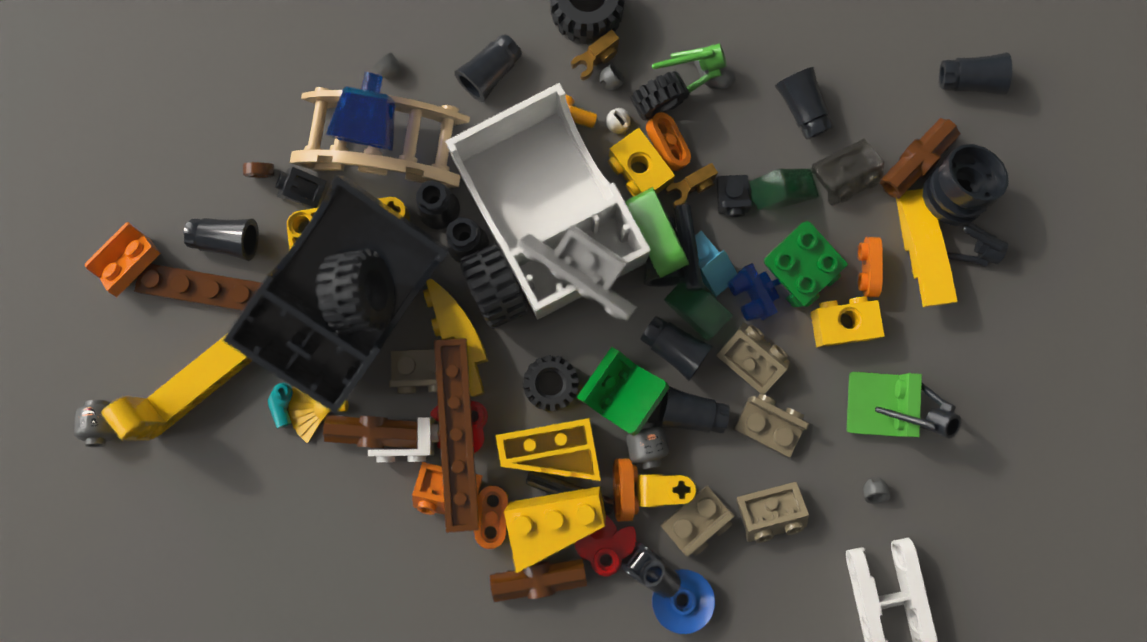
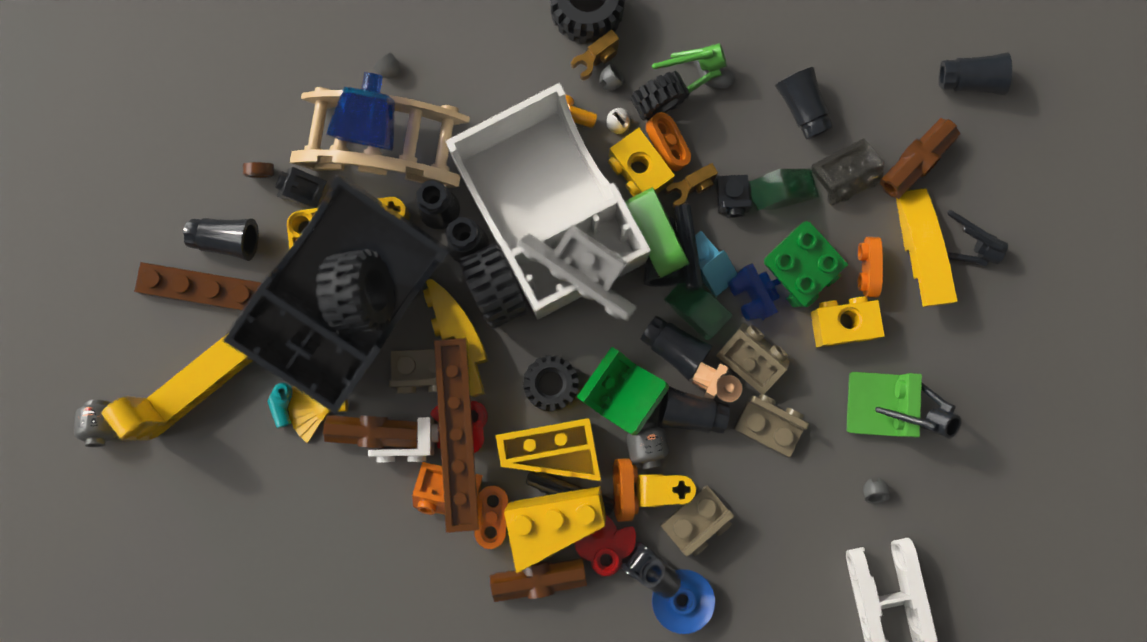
(122, 258): orange bracket -> none
(488, 67): black plant -> none
(715, 382): none -> light nougat hips
(773, 512): dark tan bracket -> none
(965, 185): black wheel -> none

